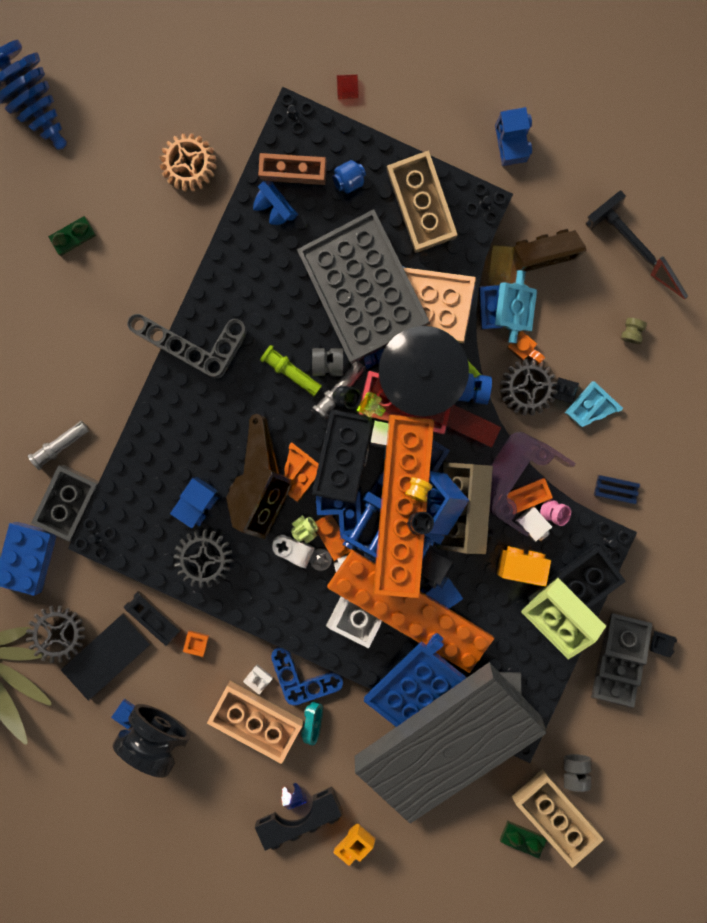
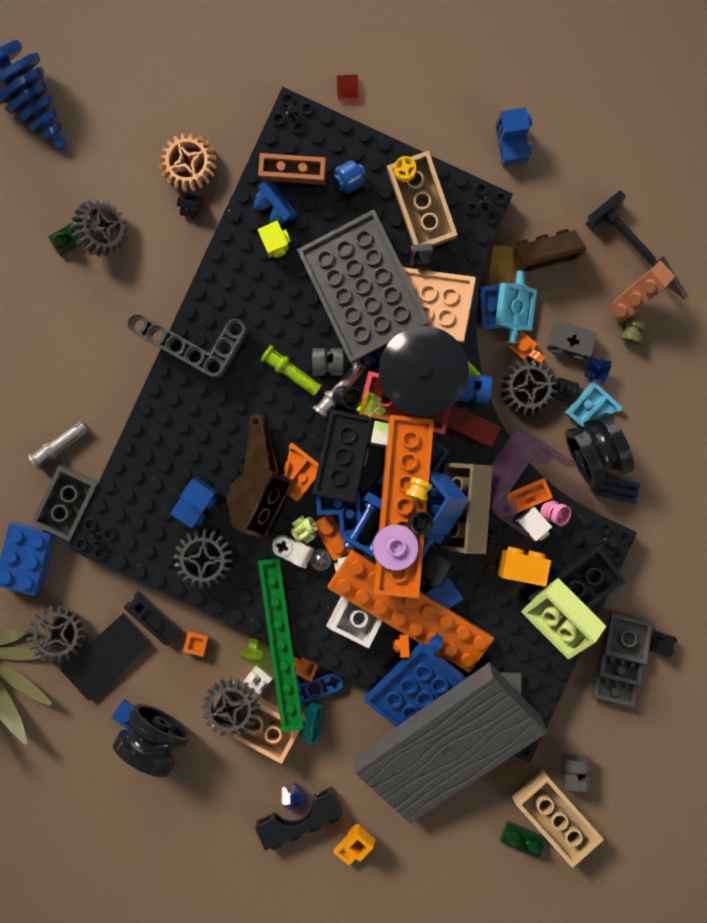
(97, 211): none -> flat silver gear
(189, 202): none -> black tile
(214, 714): none -> flat silver gear
(252, 652): none -> clear neon green tile
(274, 239): none -> neon yellow brick
(280, 644): none -> green plate
(305, 668): none -> orange plate
(385, 550): none -> lavender piece
(402, 645): none -> orange plate
(404, 164): none -> yellow wheel
(420, 256): none -> black tile
(583, 340): none -> dark grey brick
(597, 369): none -> clear blue tile
(599, 449): none -> black piece
(641, 291): none -> nougat brick

